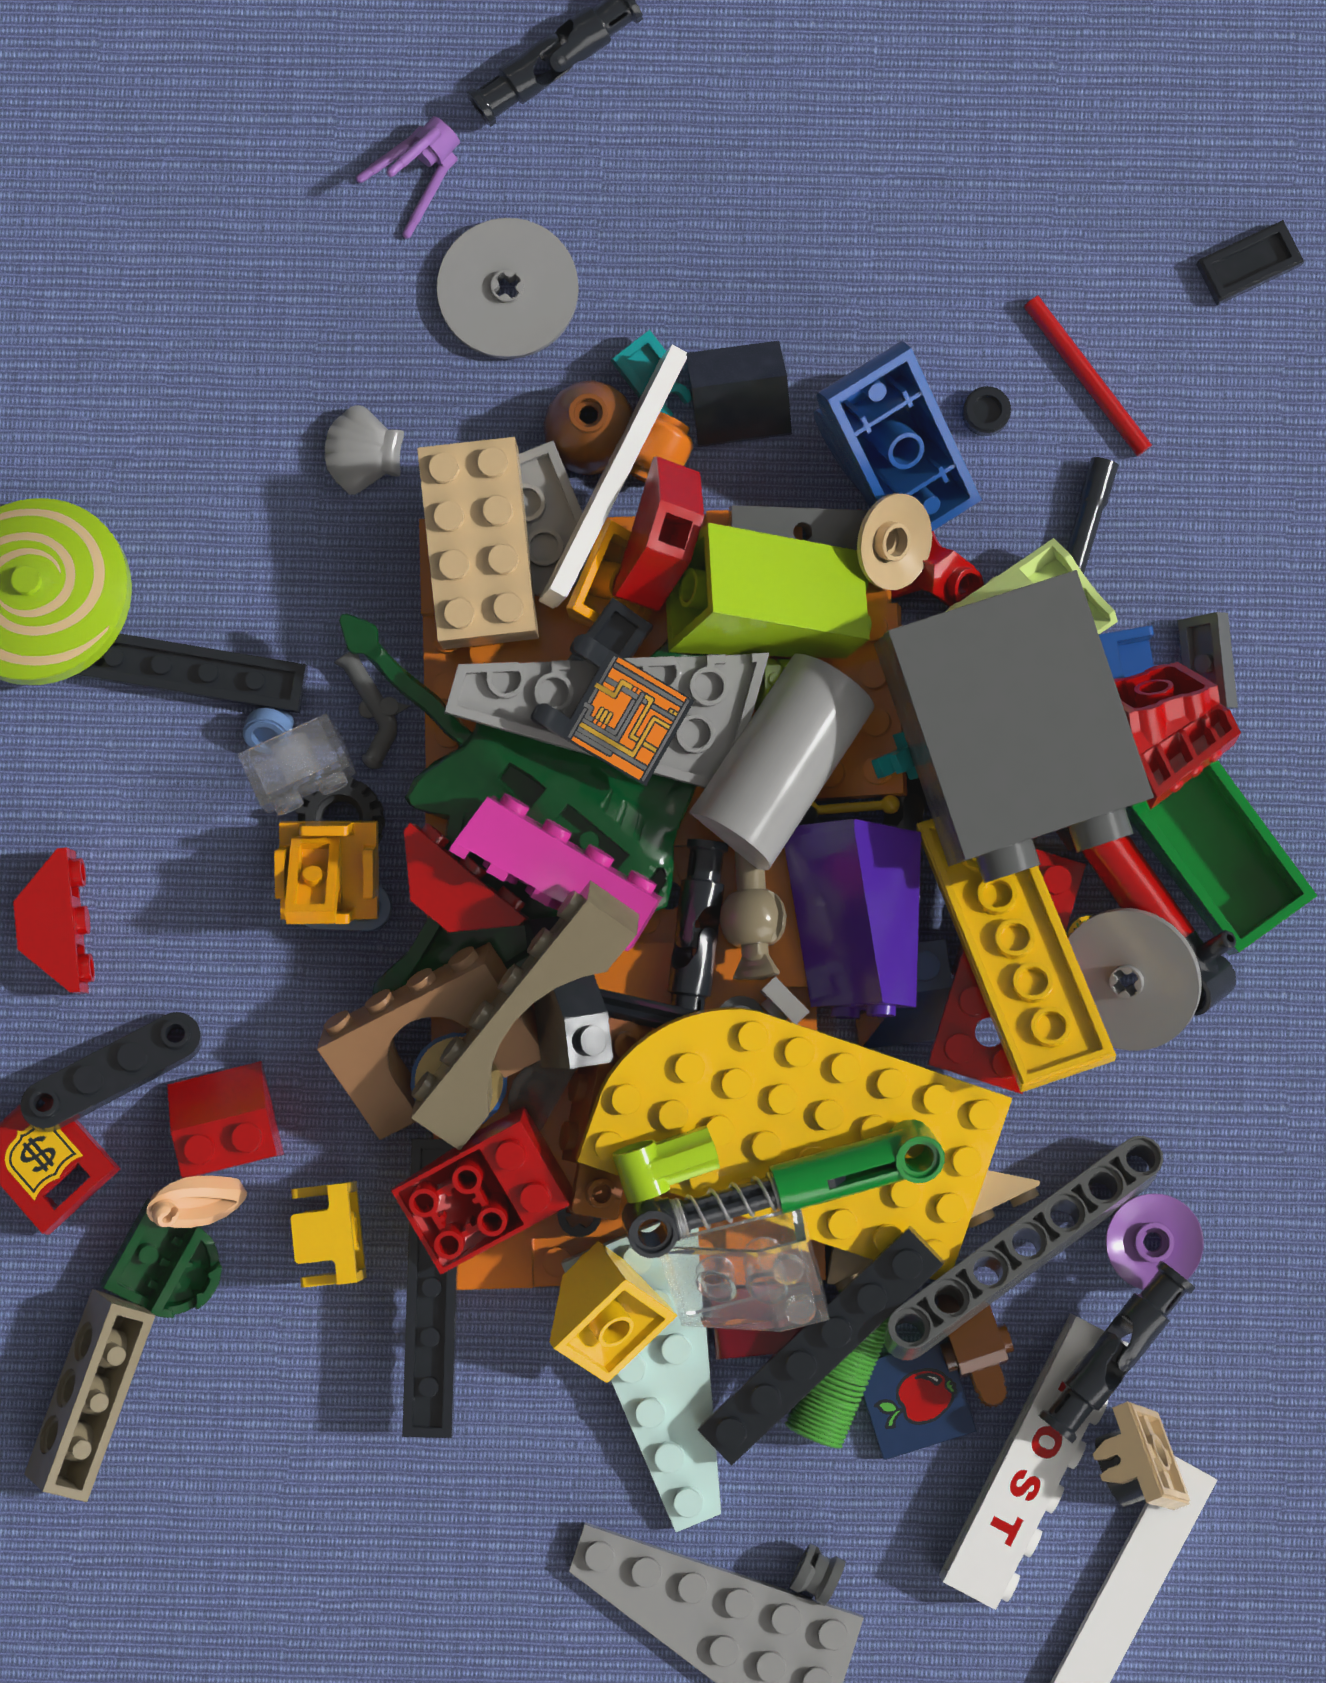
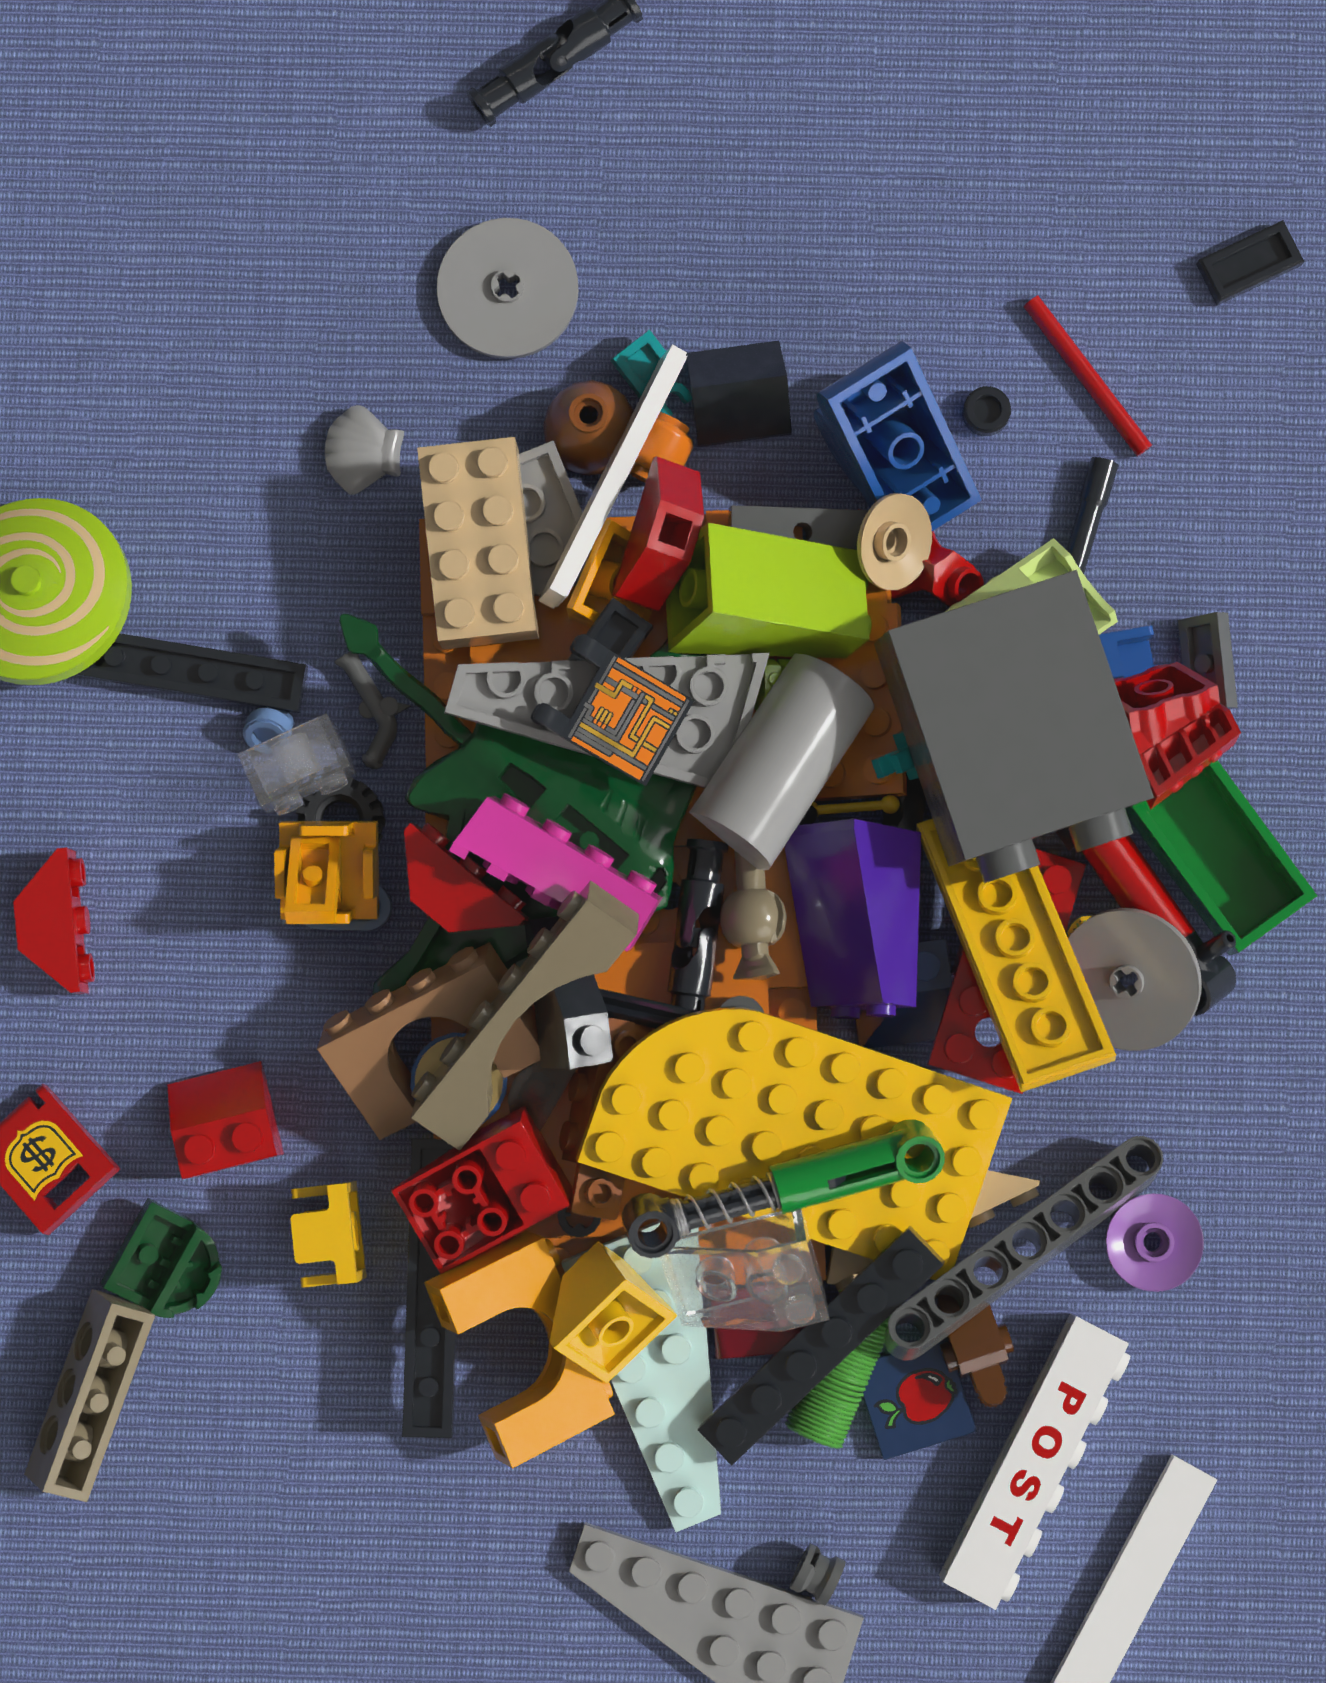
(111, 1072): black plate -> none
(195, 1201): light nougat arm -> none
(430, 145): medium lavender plant -> none
(565, 1395): none -> light orange arch
(652, 1166): lime piece -> none
(782, 1002): light grey plate -> none
(1094, 1379): black piece -> none
(1139, 1460): tan piece -> none

